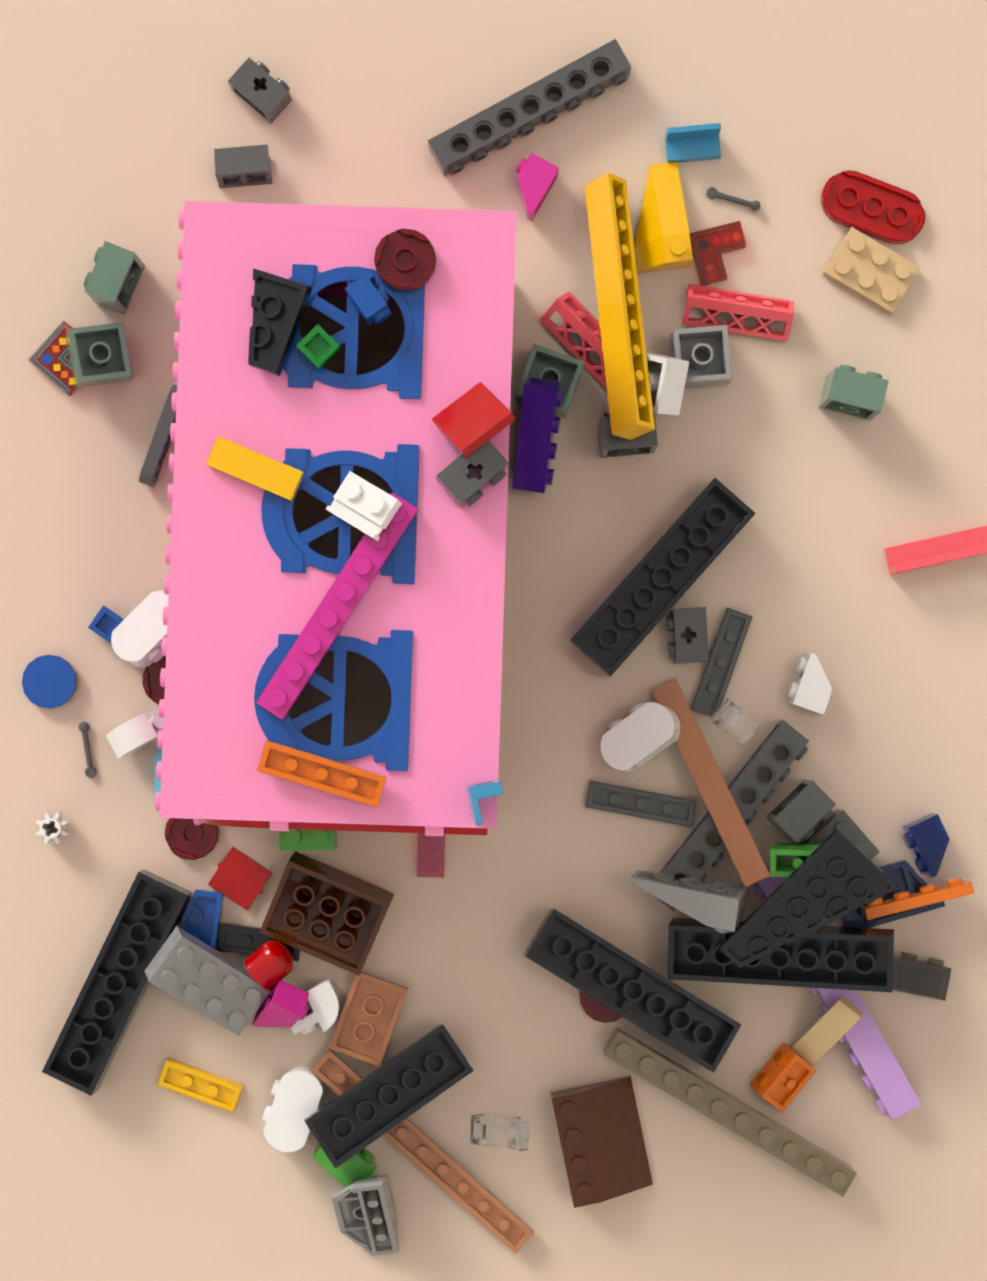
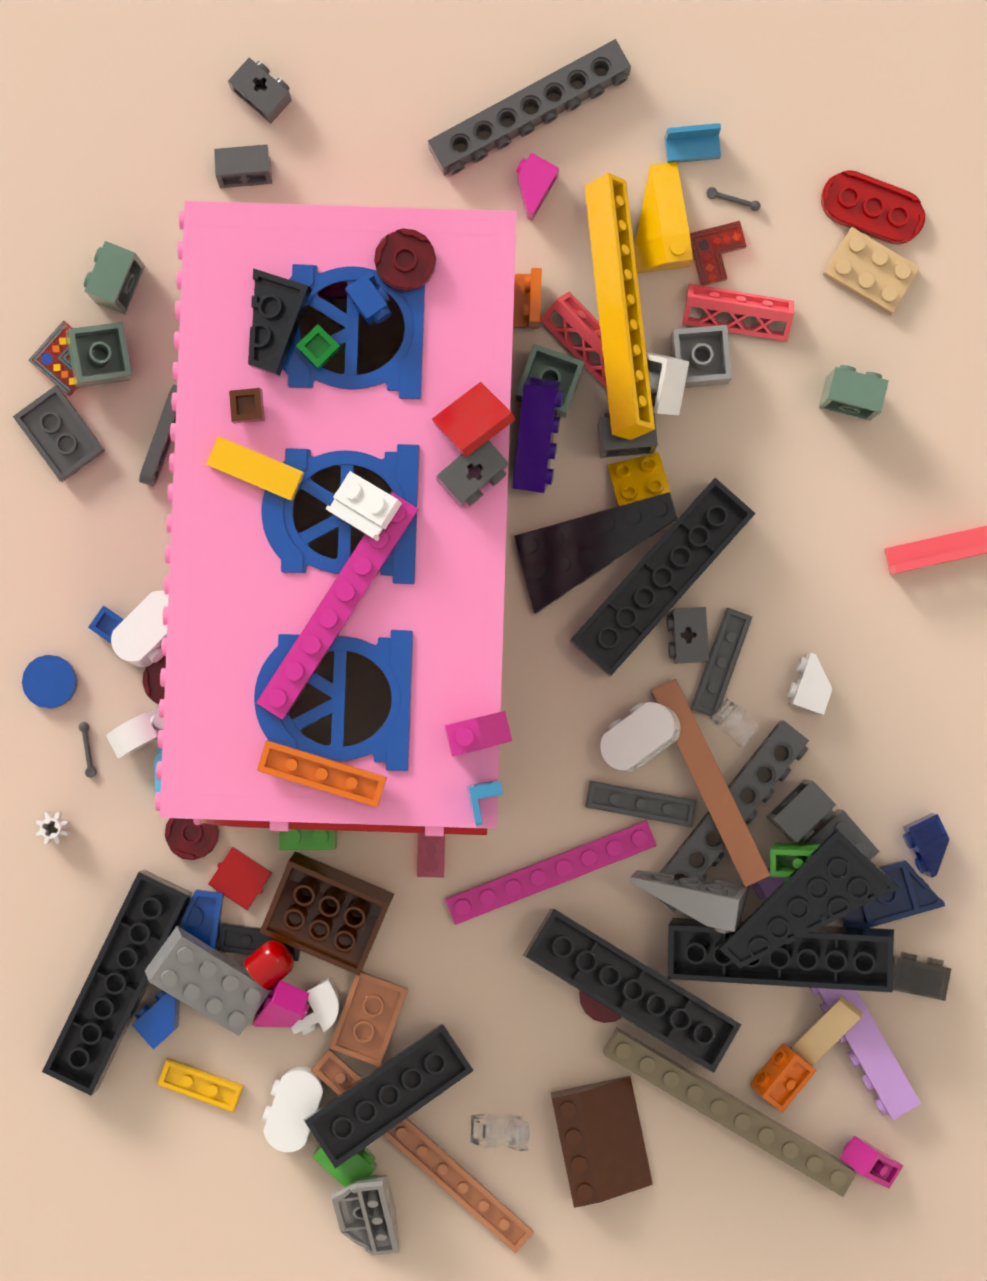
(59, 433): none -> dark grey plate
(158, 1021): none -> blue slope
(246, 405): none -> reddish brown plate
(478, 733): none -> dark pink slope
(527, 299): none -> orange bracket
(550, 872): none -> dark pink plate
(577, 549): none -> black wing
(638, 479): none -> yellow hinge
(871, 1162): none -> dark pink slope
(928, 895): orange plate -> none

